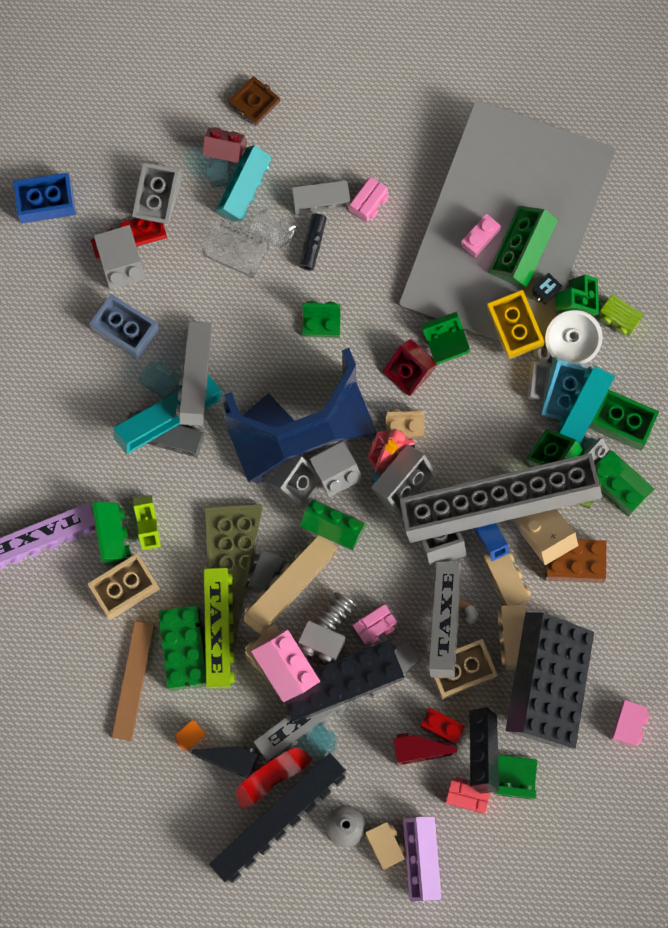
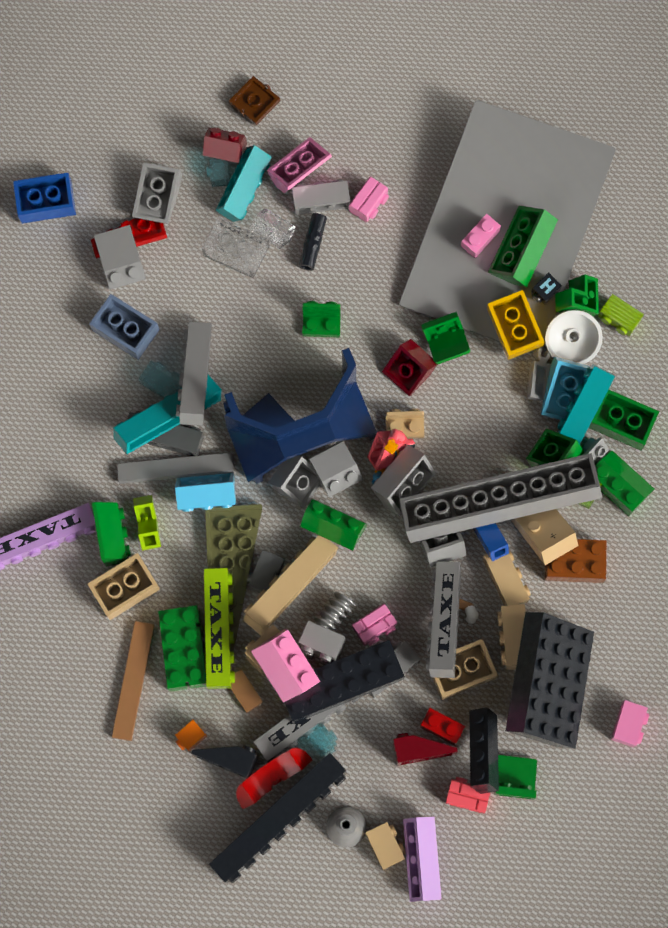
(175, 468): none -> light grey tile
(205, 492): none -> medium azure slope
(245, 692): none -> medium nougat tile
(298, 164): none -> bright pink slope

